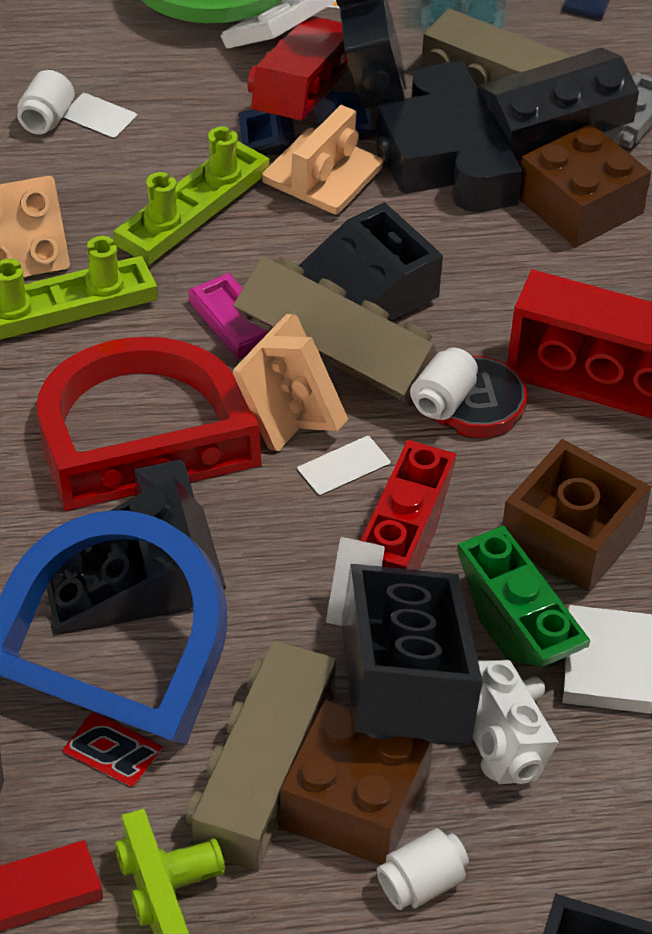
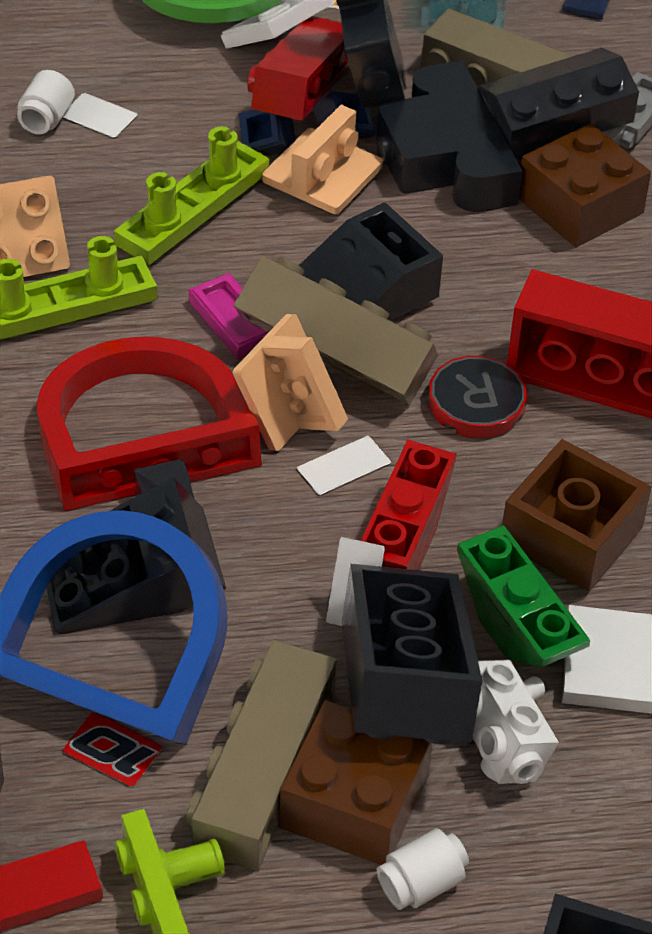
(444, 383): white brick -> none

